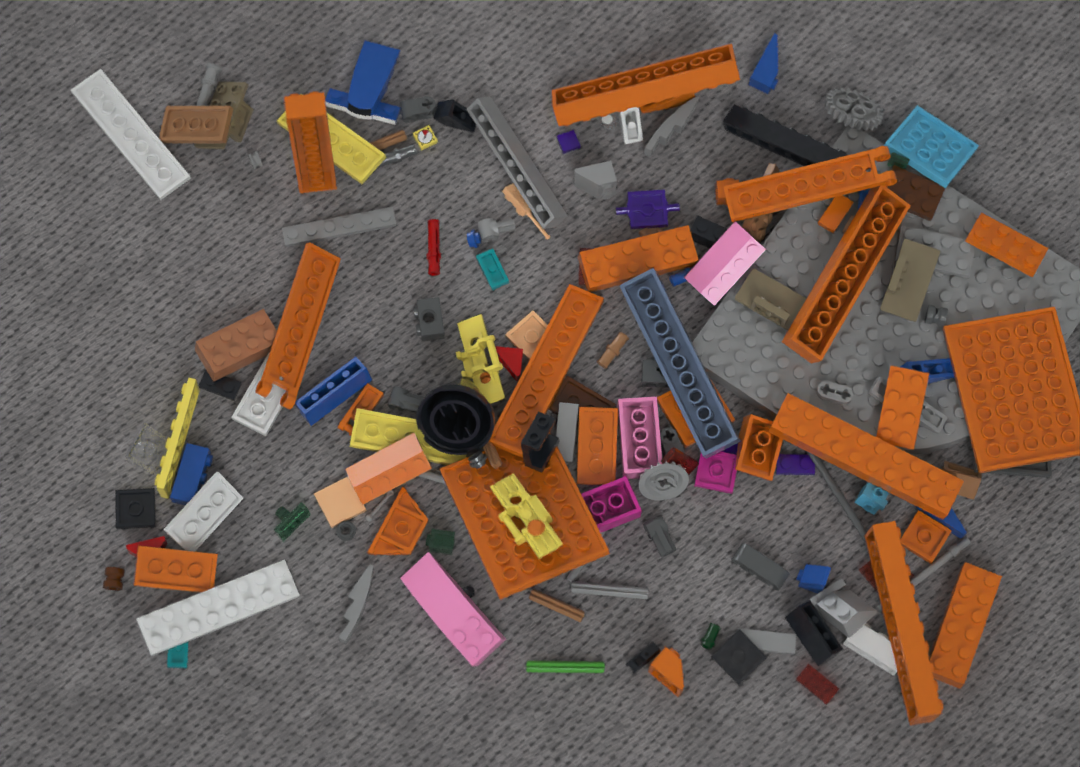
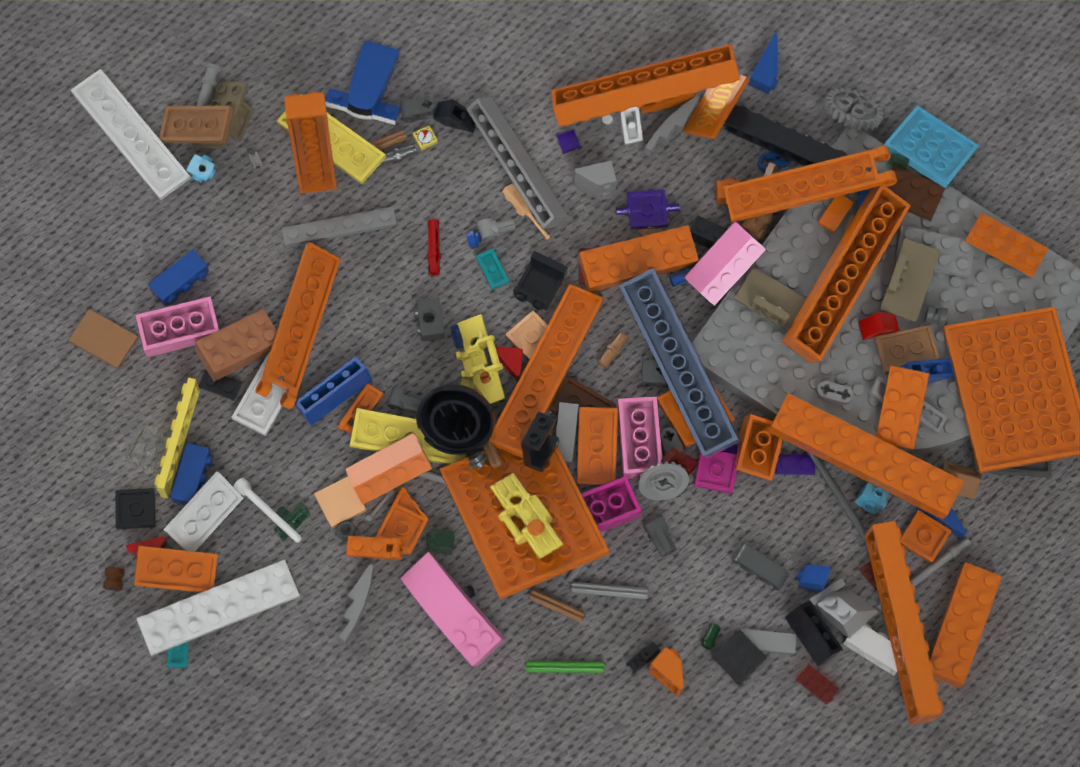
(103, 339): none -> medium nougat tile
(176, 326): none -> bright pink brick
(179, 278): none -> blue brick
(193, 168): none -> medium azure brick
(243, 487): none -> white piece
(373, 547): none -> orange plate
(456, 335): none -> clear blue tile
(540, 281): none -> black panel
(714, 109): none -> orange tile
(772, 157): none -> blue beam
(878, 324): none -> red slope
(906, 346): none -> medium nougat tile

